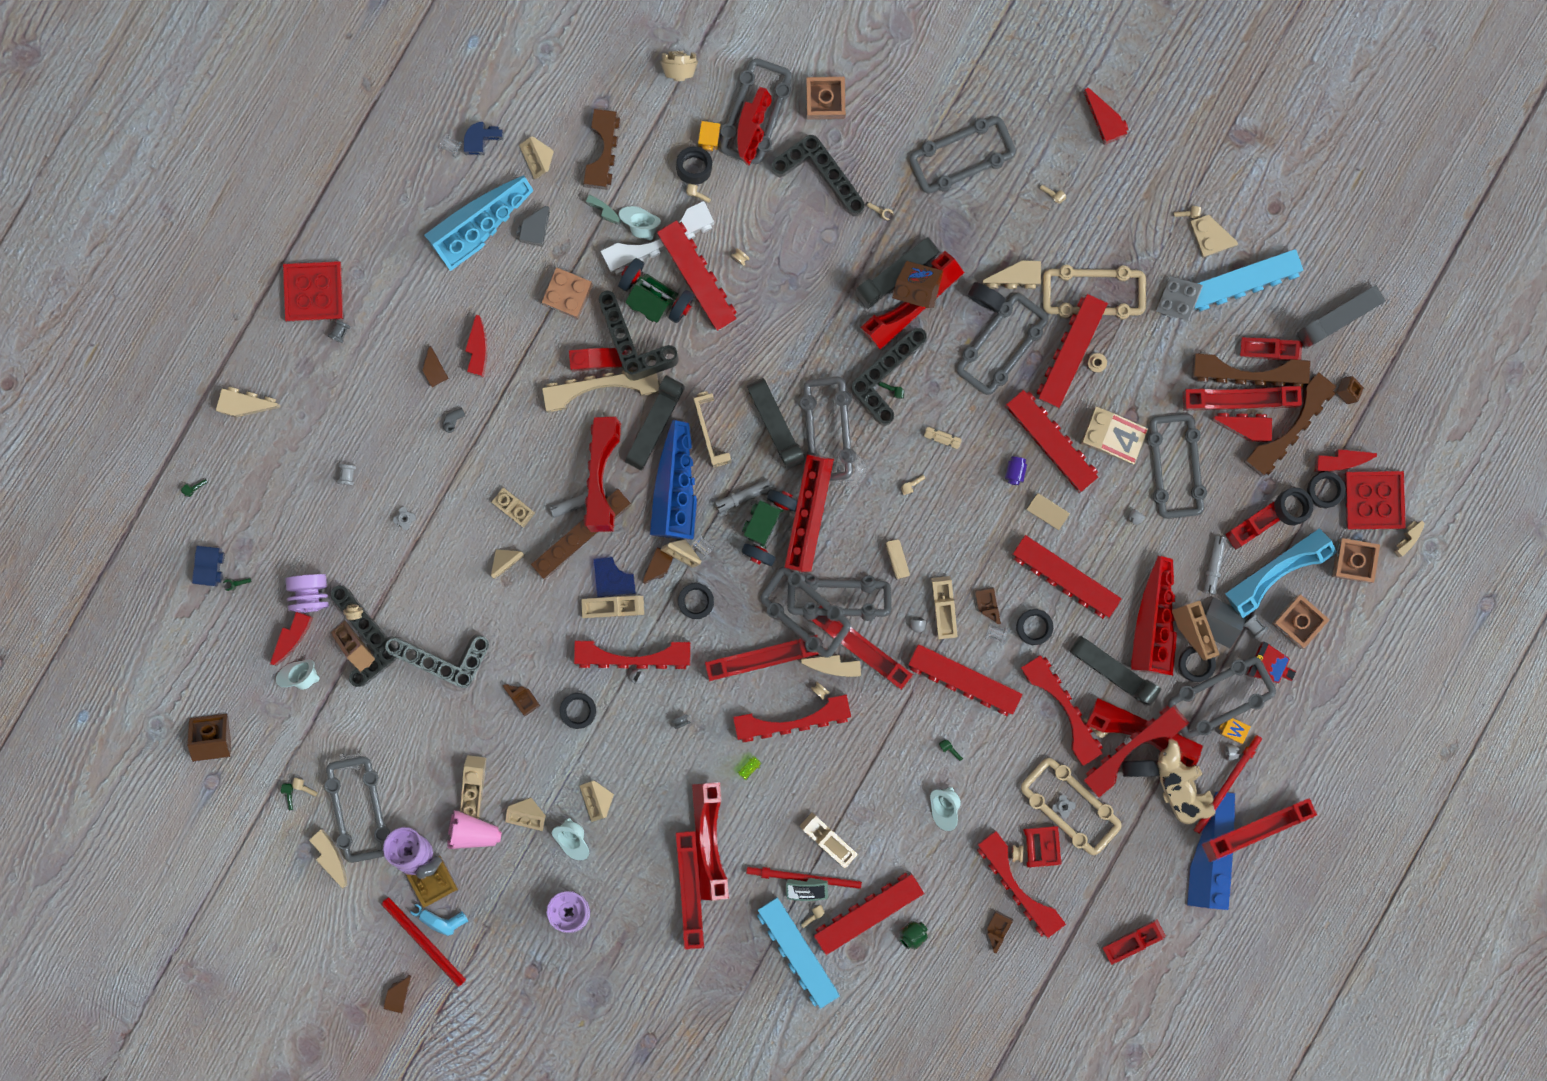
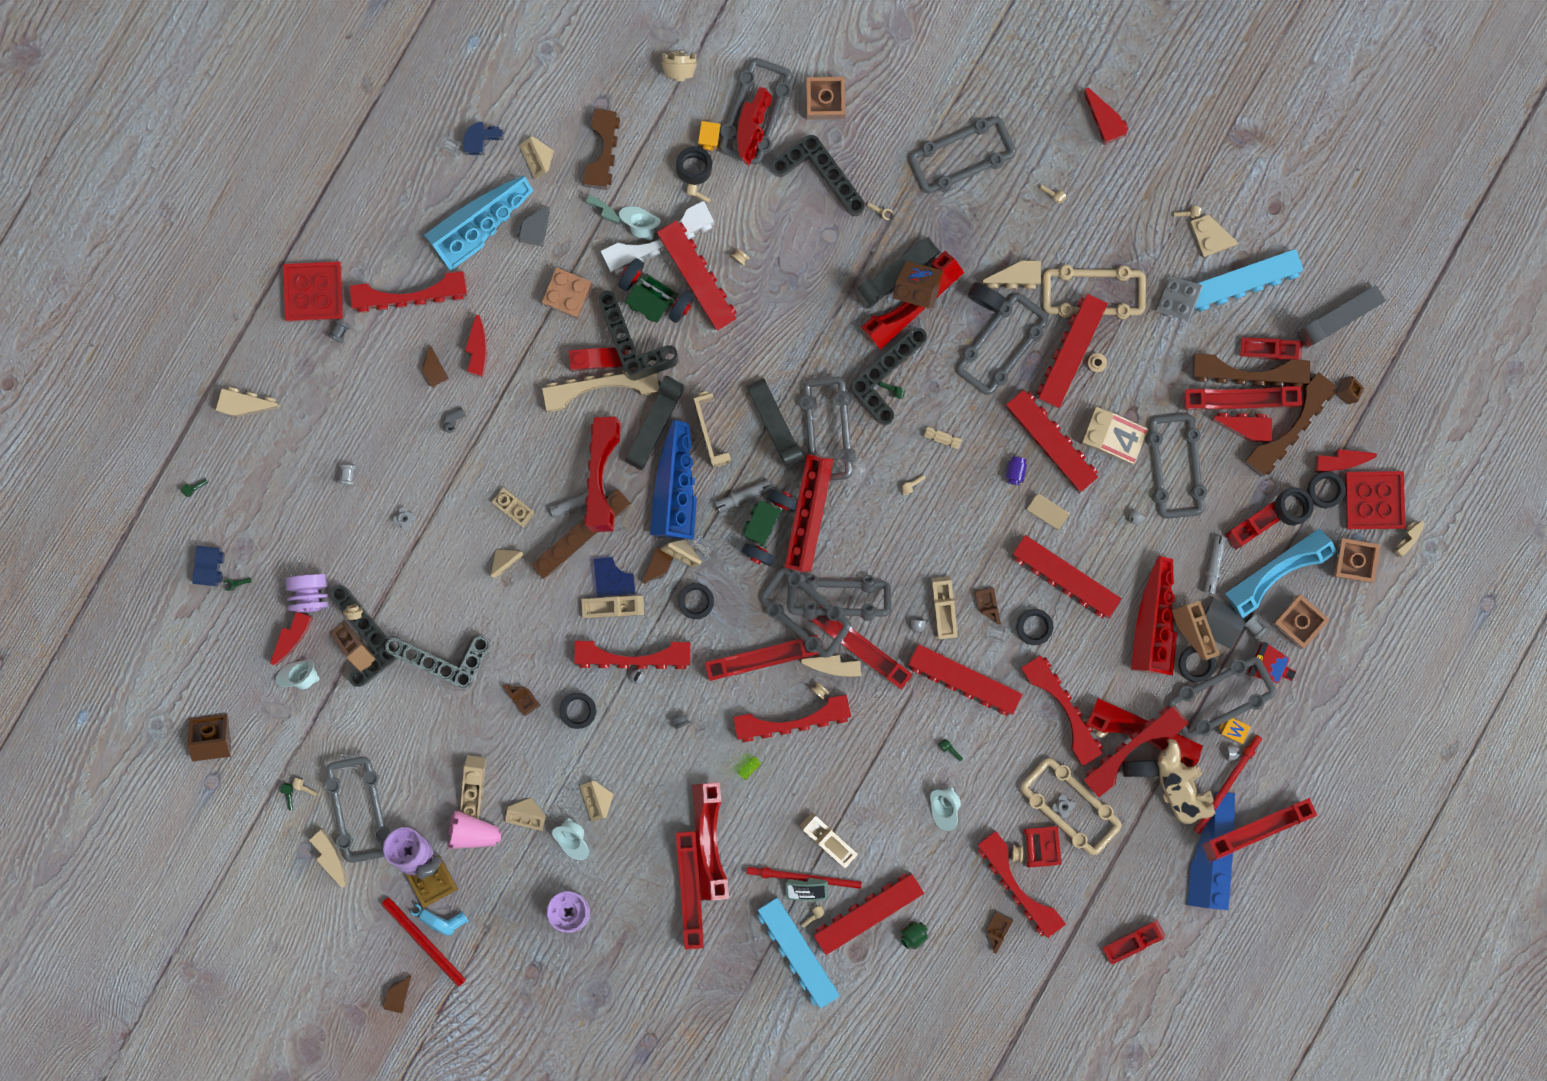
(366, 298): none -> red arch
(897, 559): tan slope -> none
(1140, 689): pearl dark grey beam -> none

